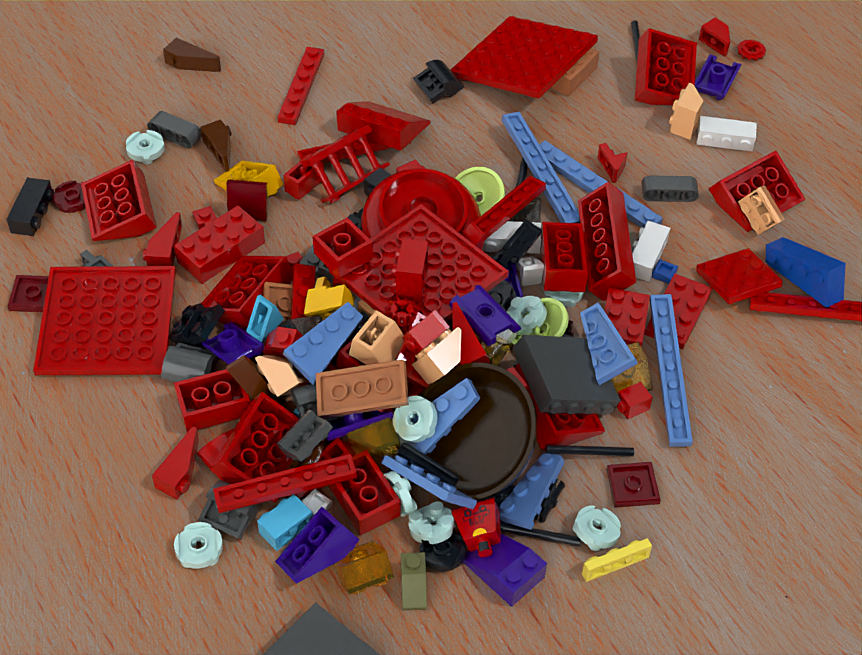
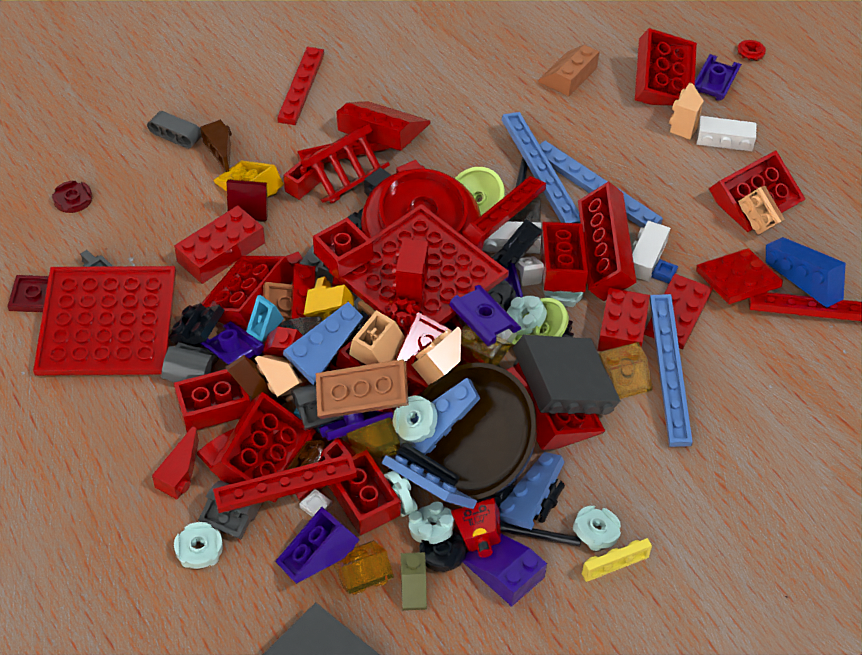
(30, 207): black brick -> none
(118, 203): red slope -> none
(146, 155): light aqua plate -> none
(161, 246): red slope -> none
(190, 57): reddish brown slope -> none
(204, 216): red plate -> none
(284, 522): medium azure brick -> none
(304, 436): dark grey brick -> none
(425, 332): slope -> none
(437, 81): black brick -> none
(470, 346): red slope -> none
(524, 56): red plate -> none
(589, 450): black bar -> none
(607, 348): medium blue wing -> none
(611, 163): red slope -> none
(633, 484): dark red tile -> none
(634, 400): red brick -> none
(635, 32): black bar -> none
(670, 188): dark grey beam -> none
(716, 36): red slope -> none

